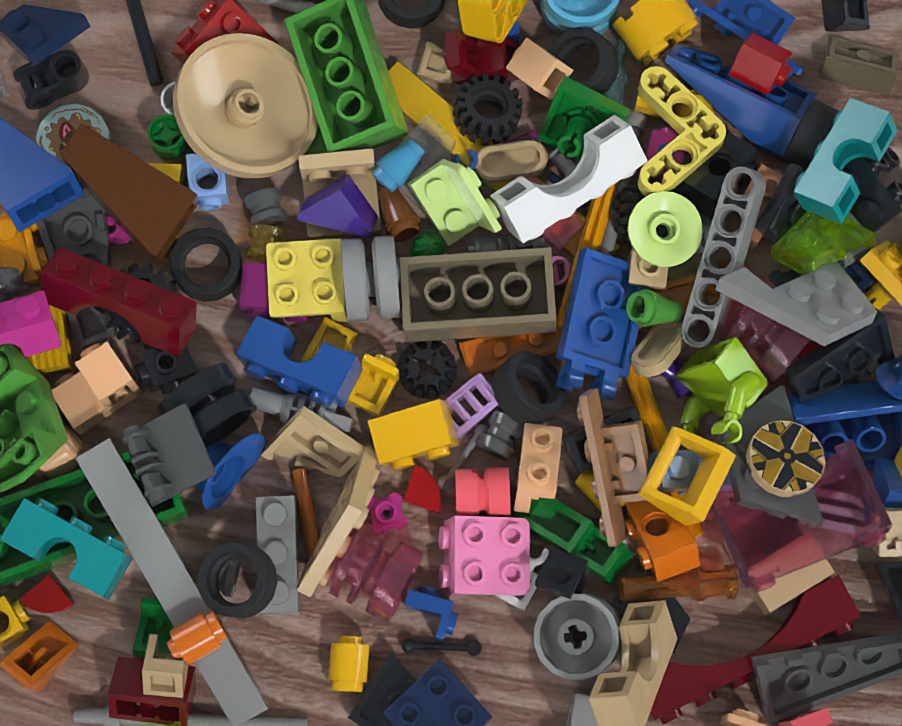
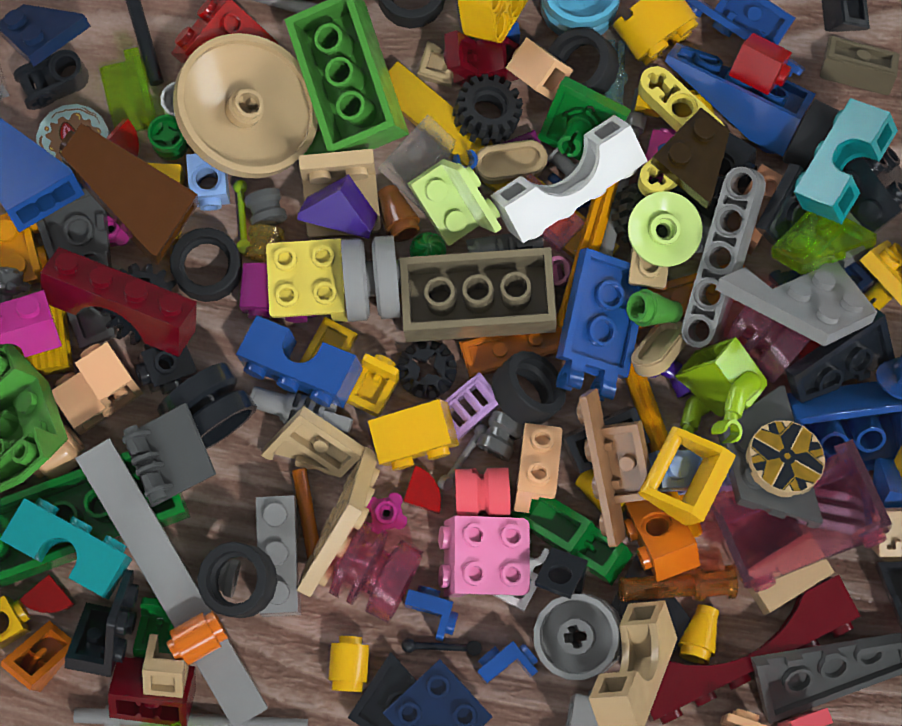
(102, 632): none -> black bracket
(125, 137): none -> red tile
(129, 91): none -> clear neon green panel
(231, 466): blue piece -> none
(240, 187): none -> lime hinge
(397, 165): dark azure cone -> none
(496, 661): none -> blue bracket
(695, 156): none -> dark brown wing
(699, 638): none -> yellow cone

